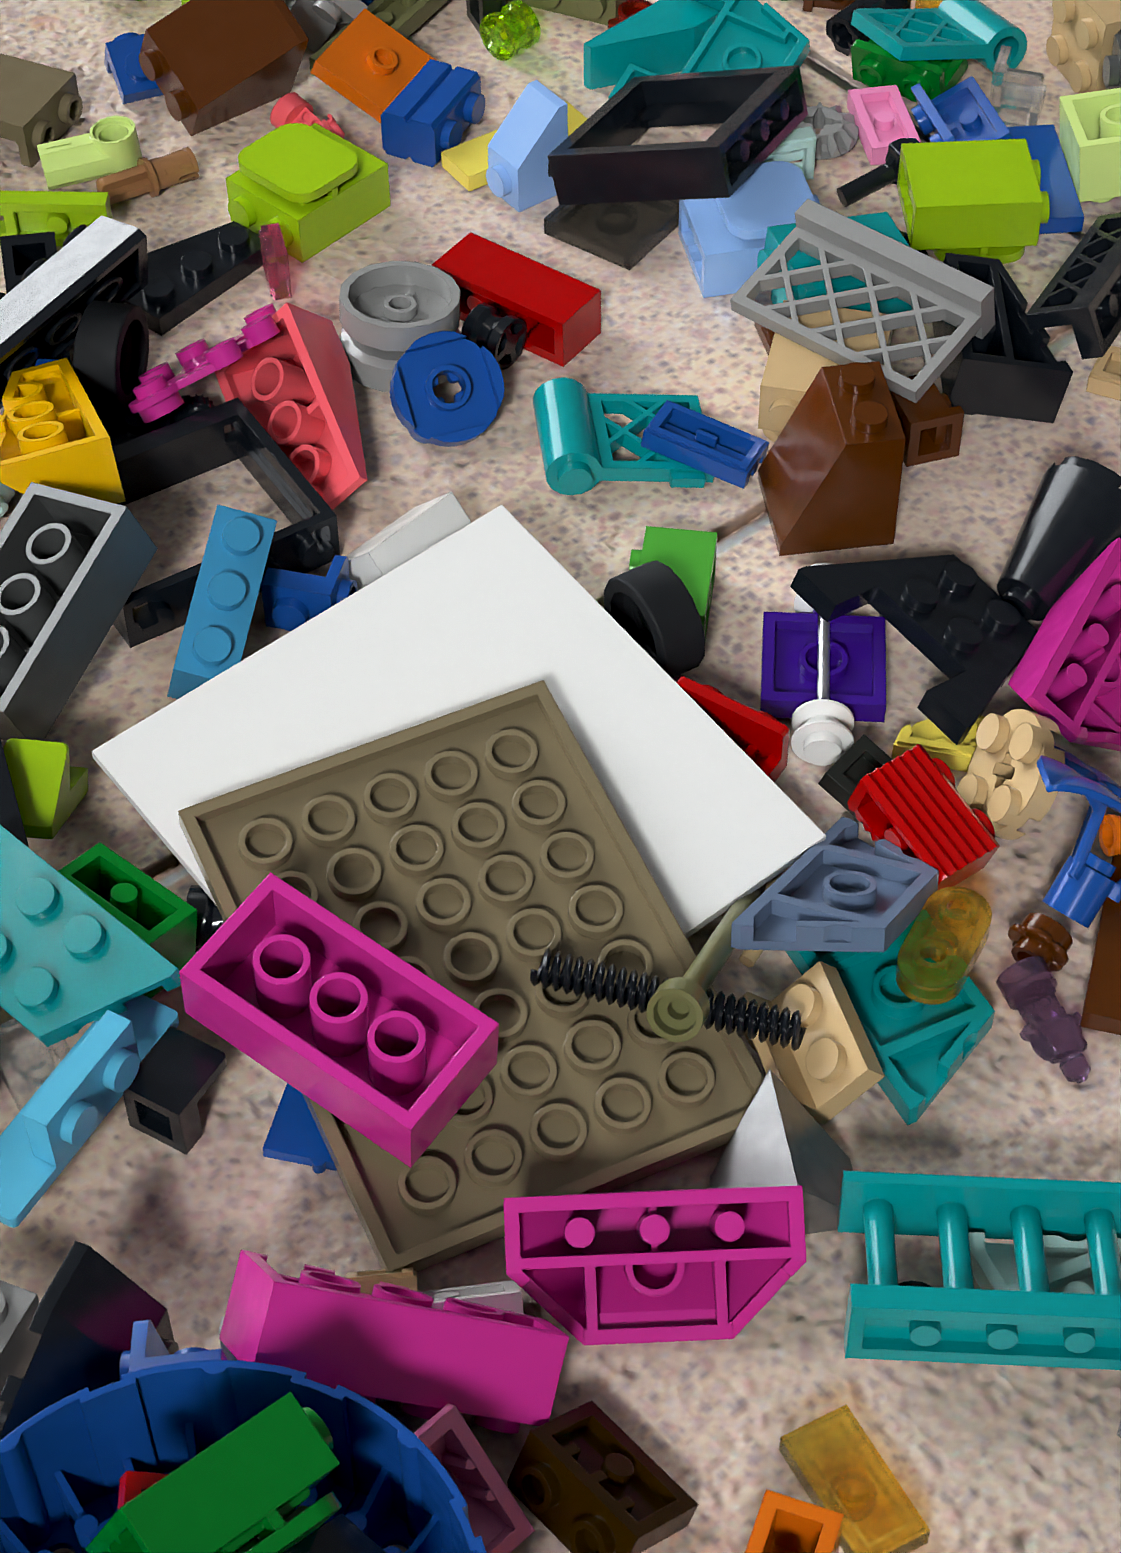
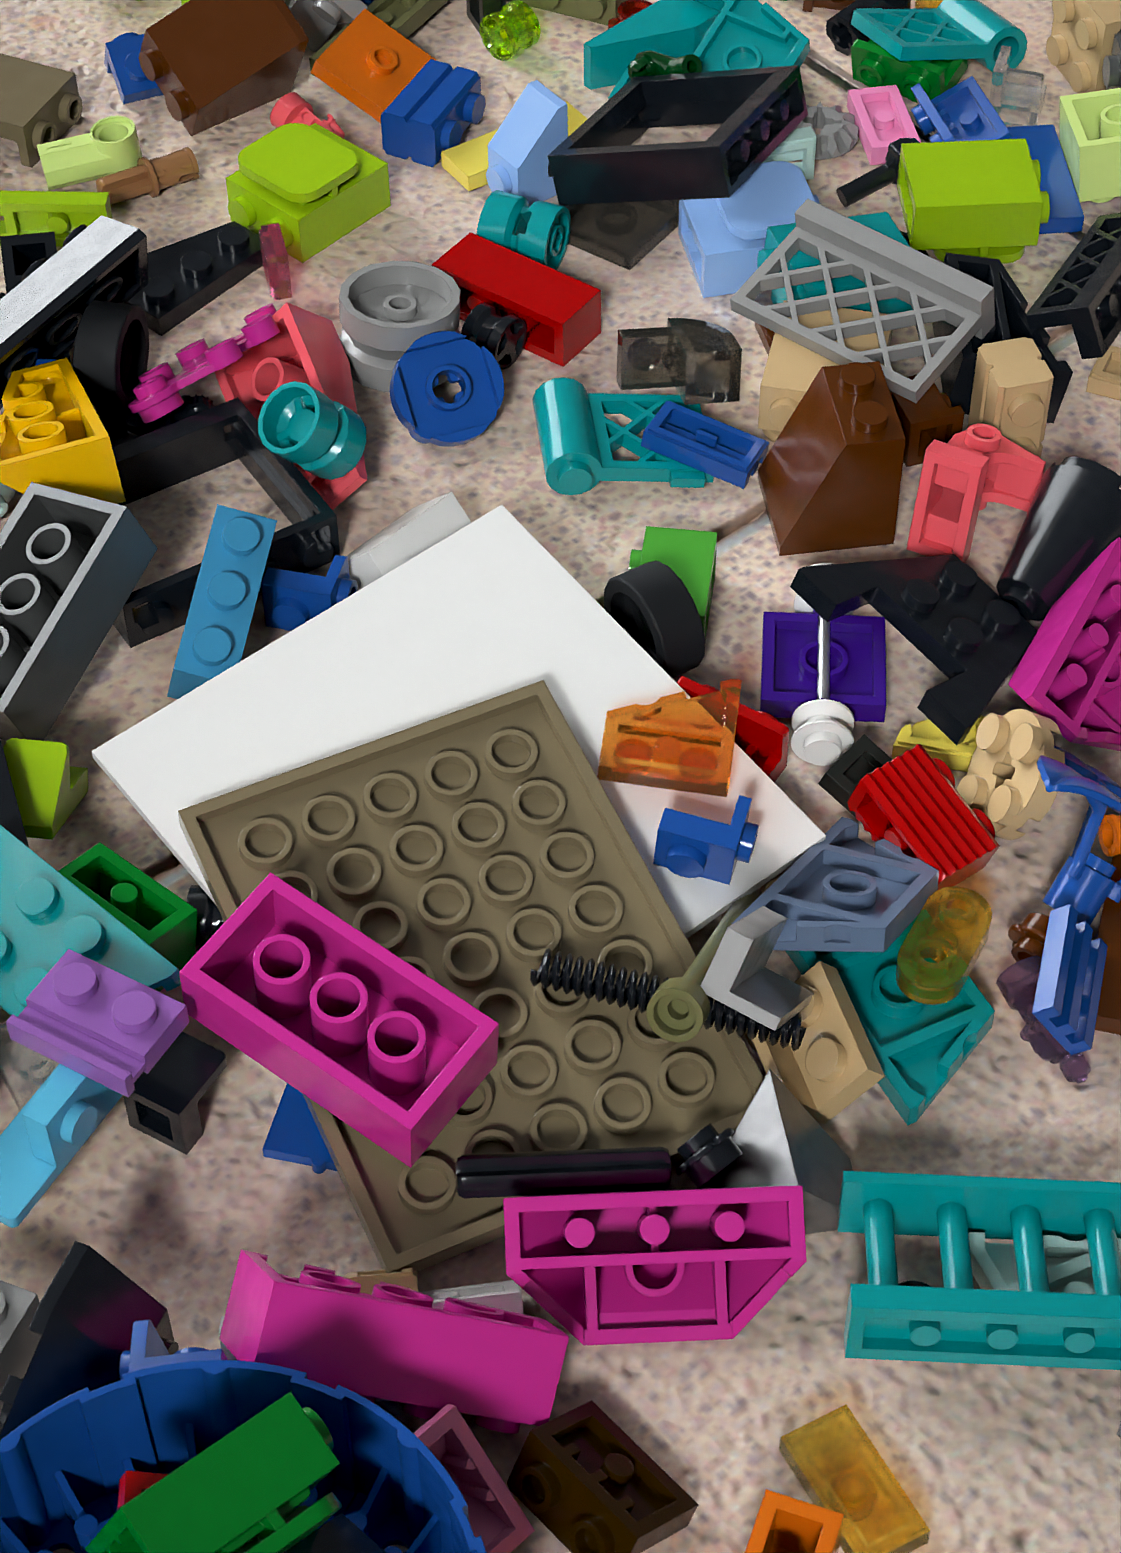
(98, 1022): none -> medium lavender plate
(312, 430): none -> teal wheel
(532, 231): none -> teal wheel
(563, 1172): none -> black axle
(654, 63): none -> dark green arm
(673, 742): none -> clear orange wing
(687, 355): none -> clear smoke brick
(705, 847): none -> blue bracket
(707, 1154): none -> black plate
(740, 977): none -> light grey panel
(960, 481): none -> coral tile
(1012, 391): none -> tan brick
(1070, 980): none -> blue tile

